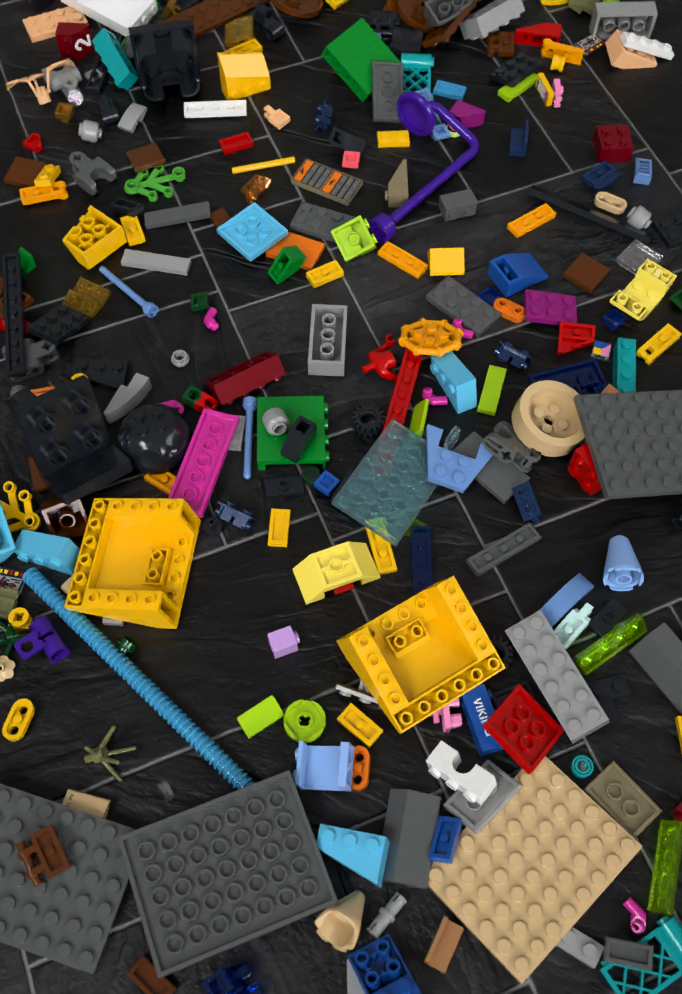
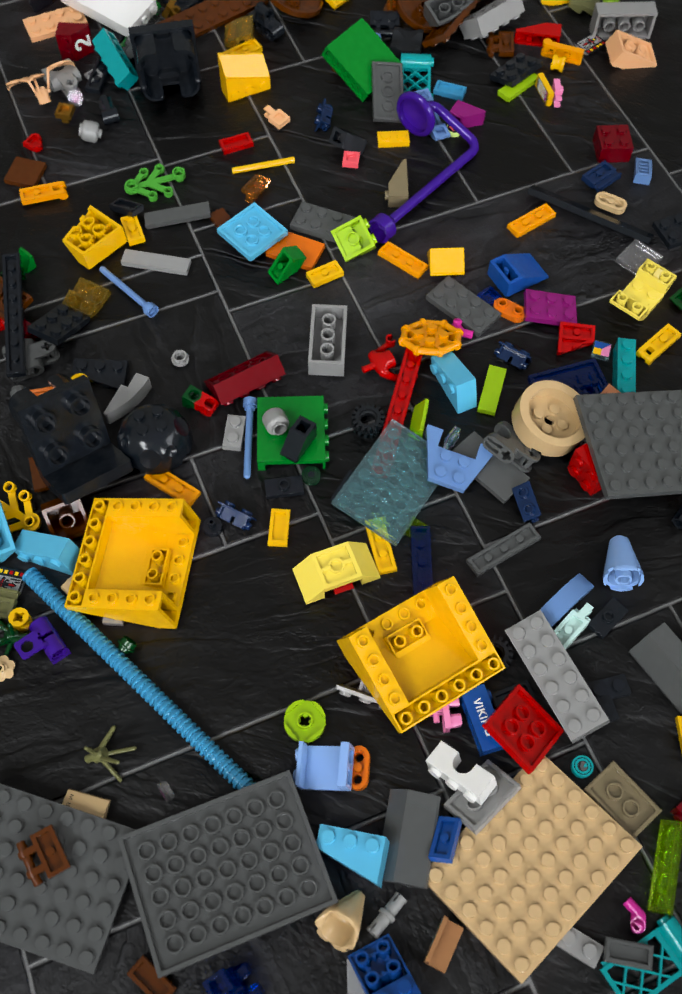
(18, 720): yellow plate -> none
(47, 176): yellow plate -> none
(89, 170): dark grey piece -> none
(131, 117): light grey slope -> none
(145, 157): reddish brown tile -> none
(174, 404): dark pink arm -> none
(200, 301): dark green plate -> none
(204, 459): dark pink plate -> none
(209, 319): dark pink arm -> none
(215, 109): white plate -> none
(260, 716): lime slope -> none
(283, 641): lavender brick -> none
(326, 483): blue plate -> none
(327, 182): tile -> none
(360, 725): yellow plate -> none
(433, 400): dark pink arm -> none
(457, 205): dark grey brick -> none
(519, 140): dark blue panel -> none
(586, 272): reddish brown tile -> none
(611, 644): clear neon green plate -> none
(613, 319): clear blue tile -> none
(639, 217): light grey head -> none
(647, 45): white plate -> none

